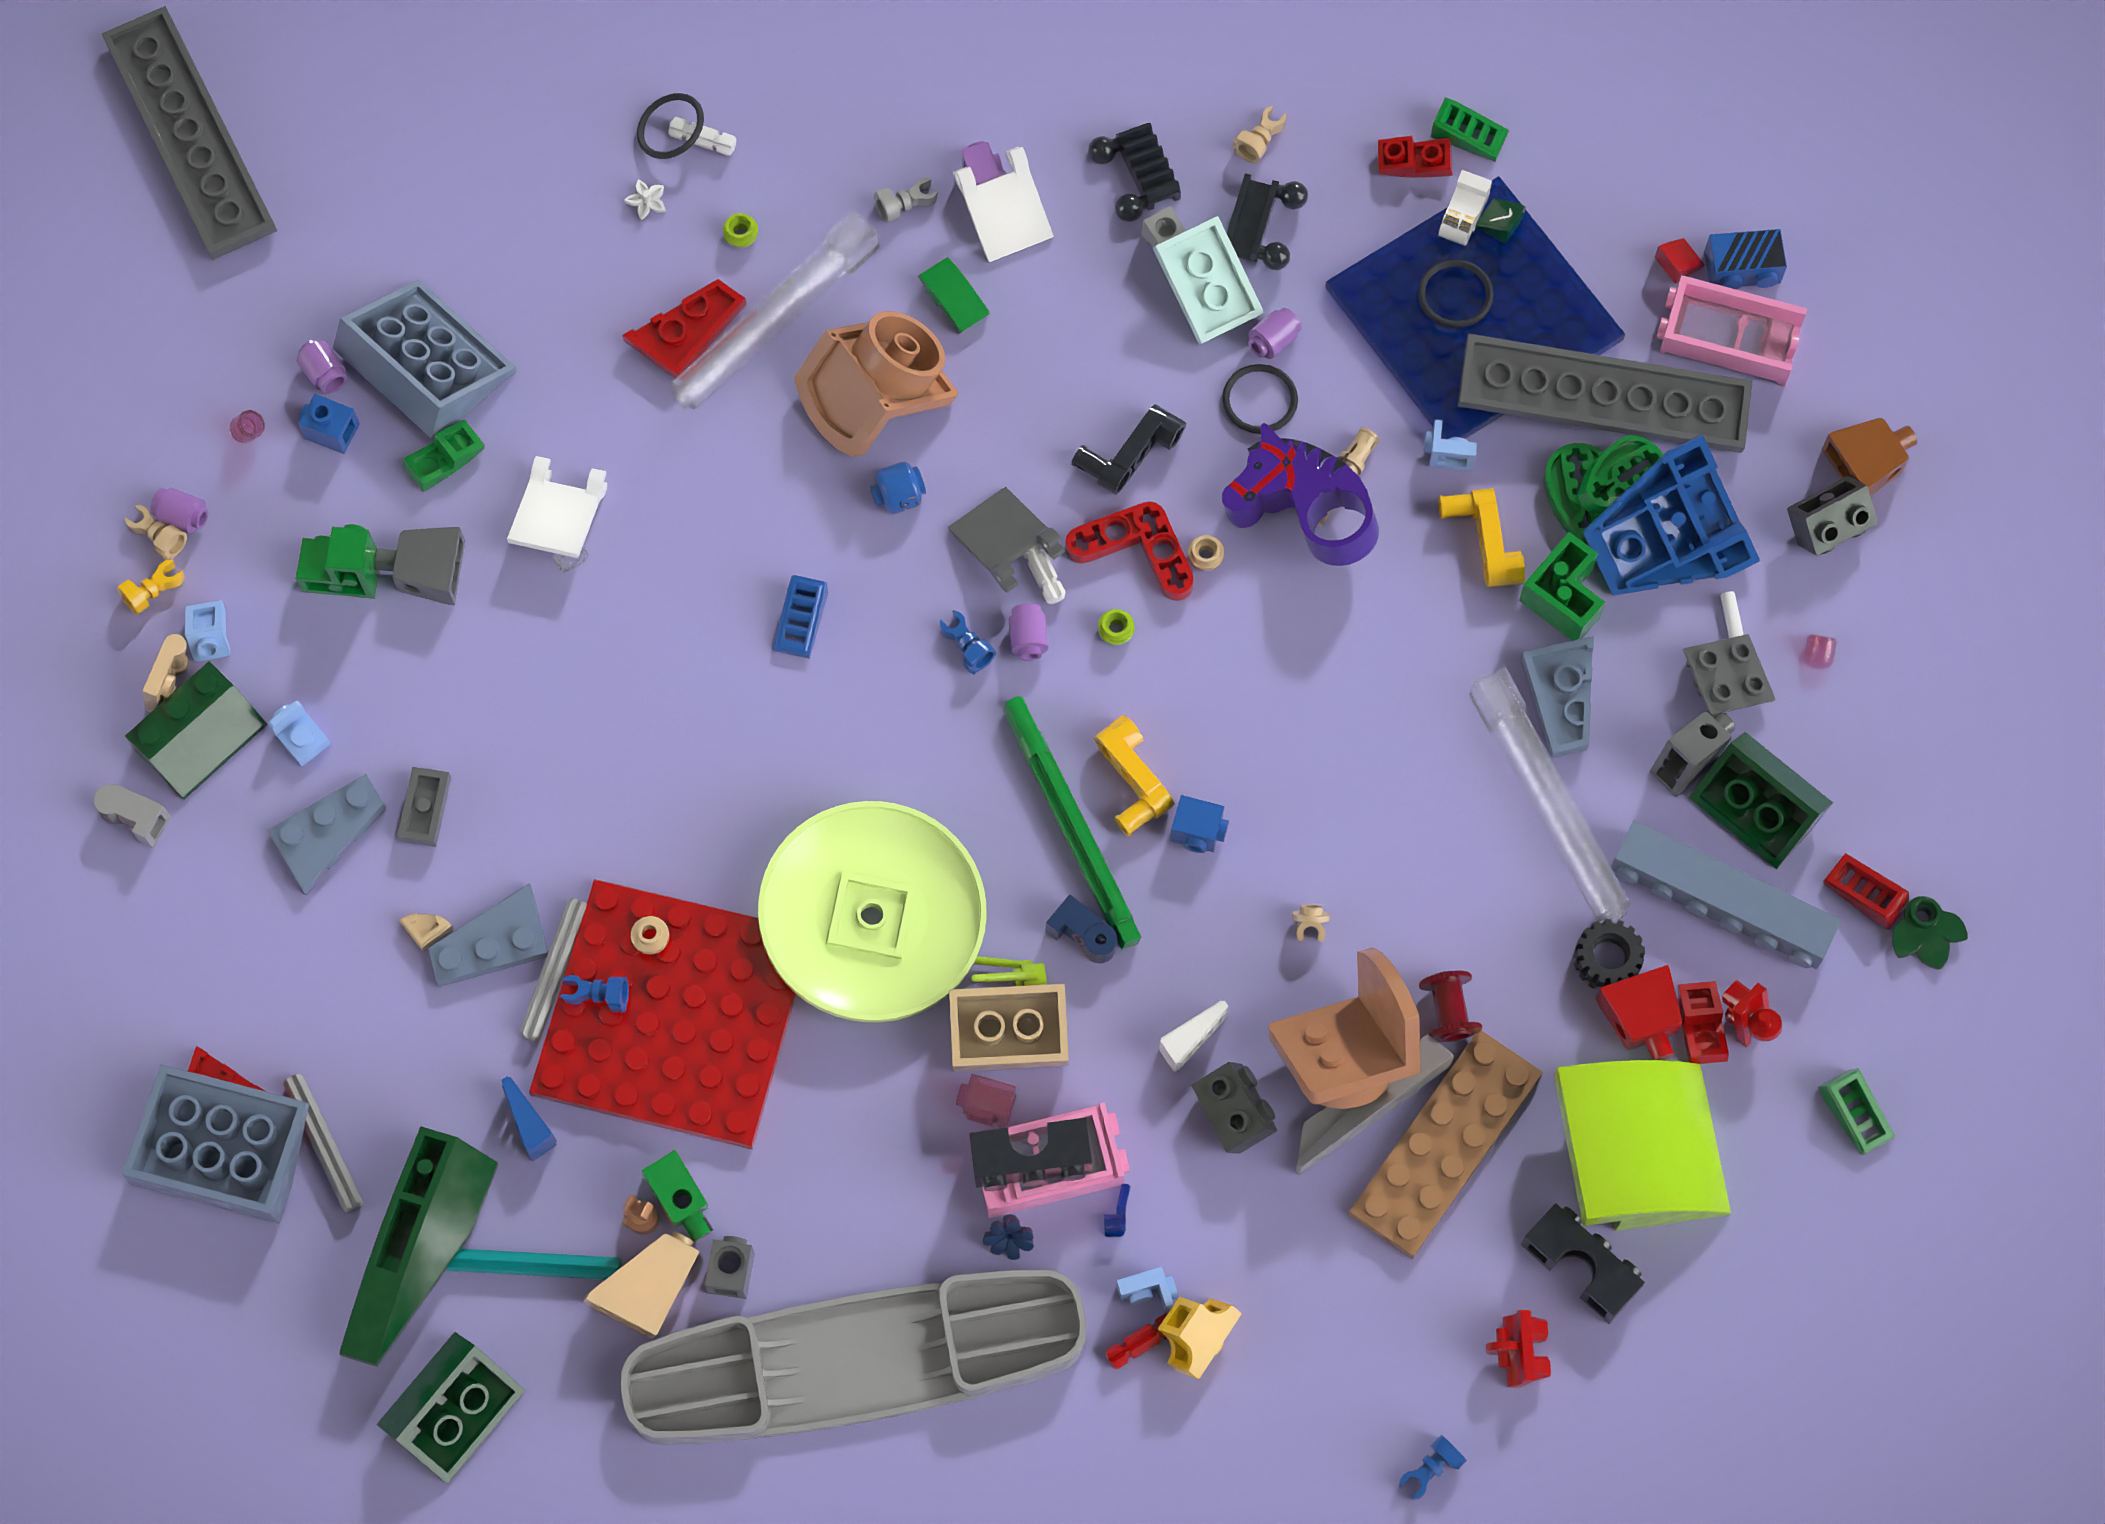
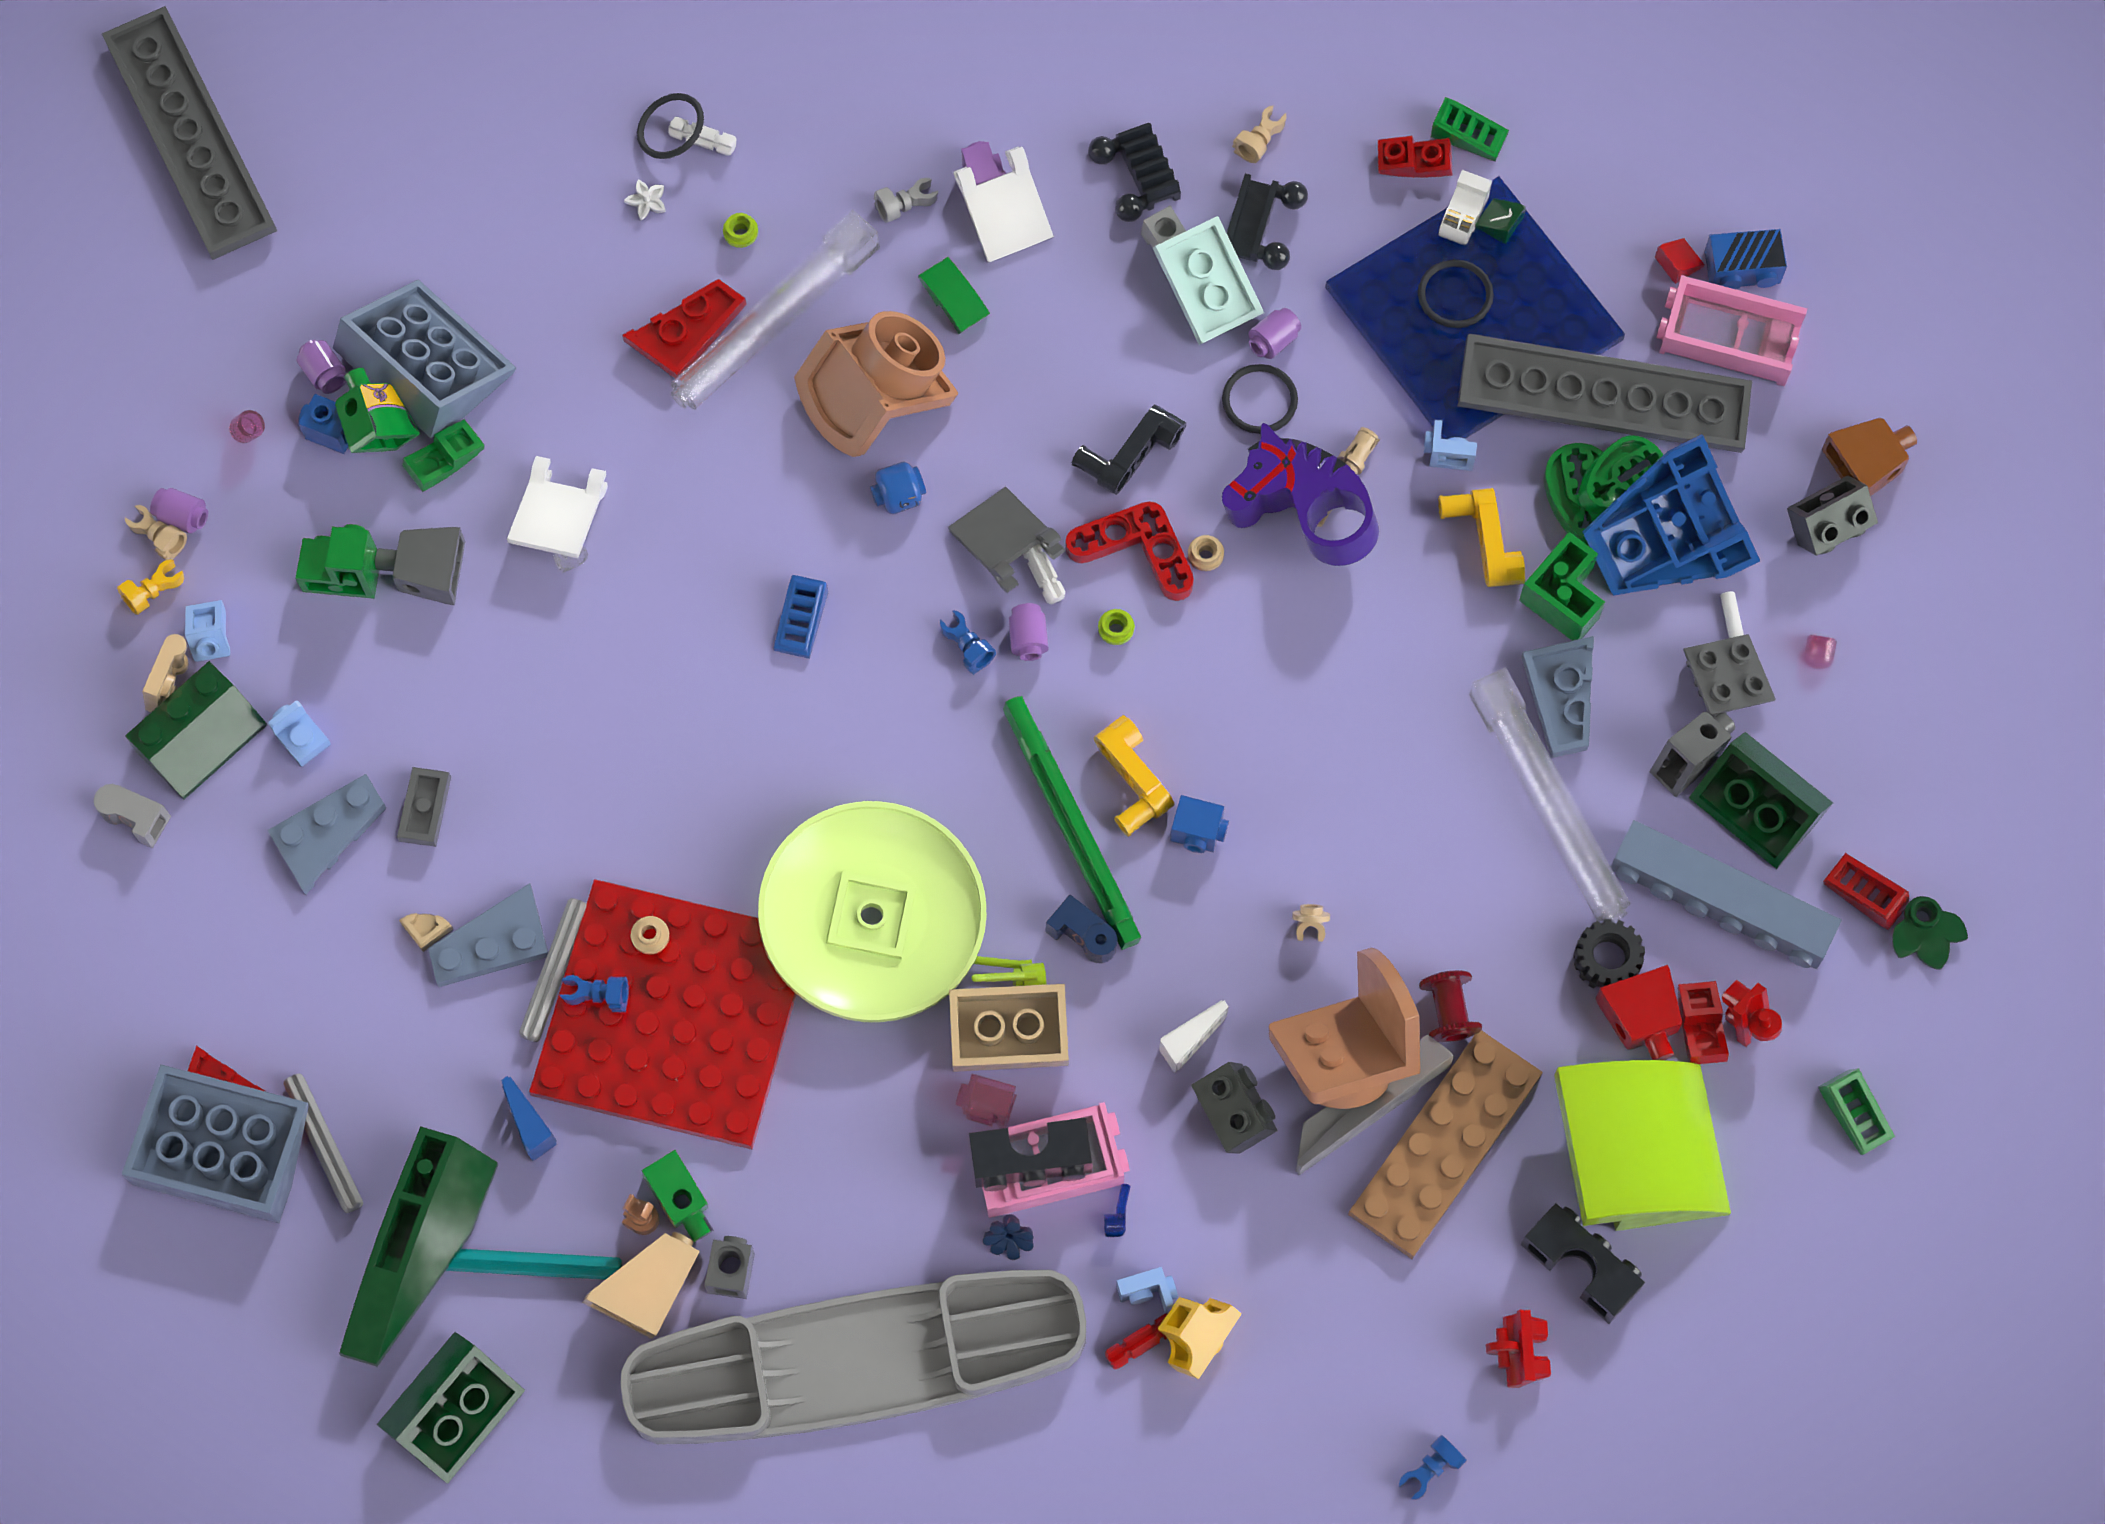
(373, 415): none -> green torso

